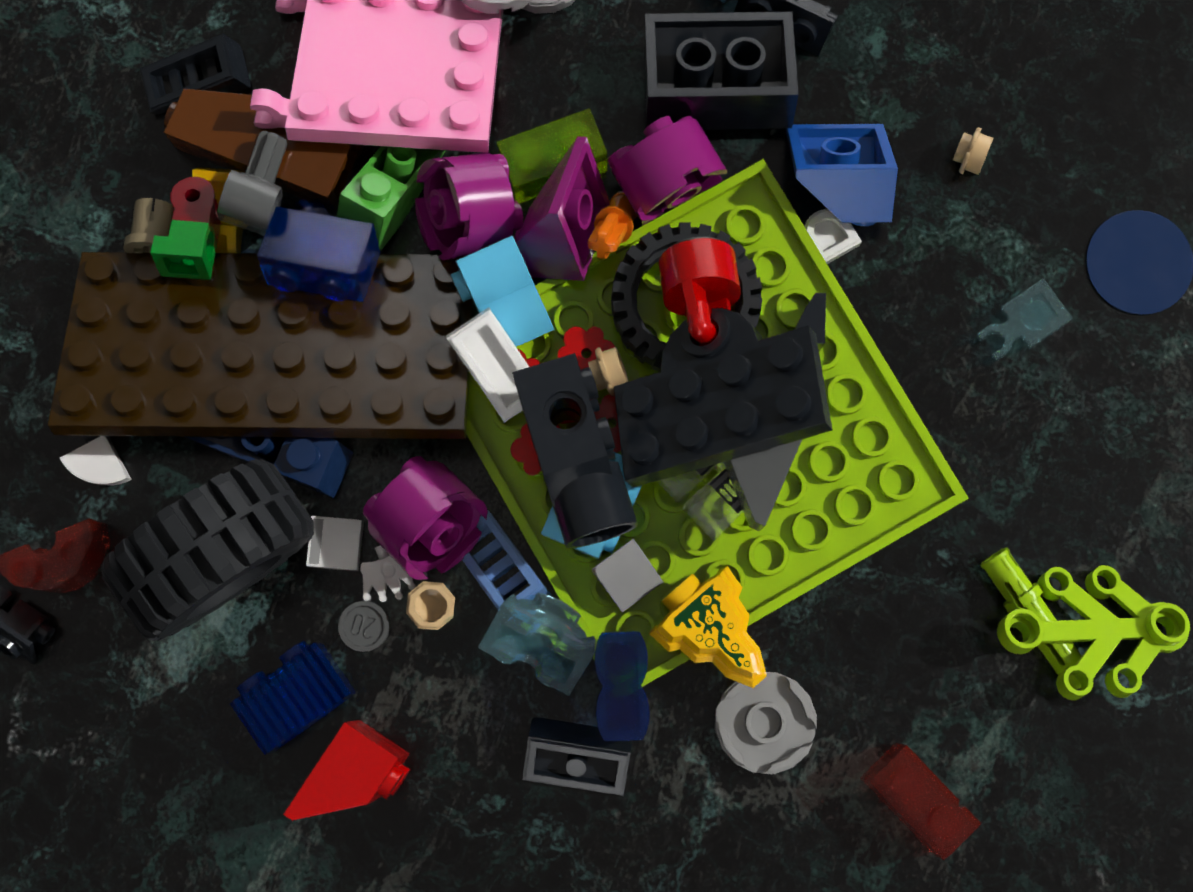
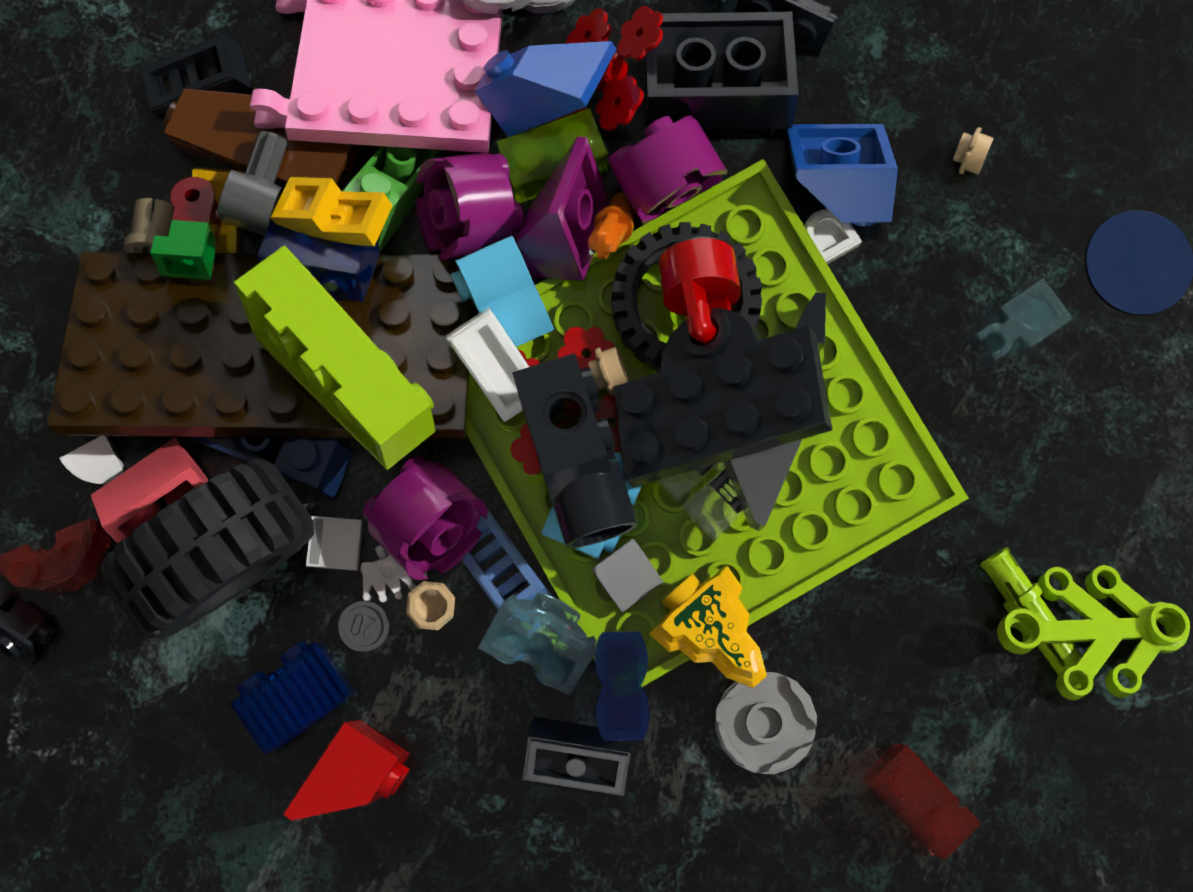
(134, 493): none -> coral piece
(326, 212): none -> yellow slope
(334, 358): none -> lime wedge
(542, 82): none -> blue slope
(619, 91): none -> red plant

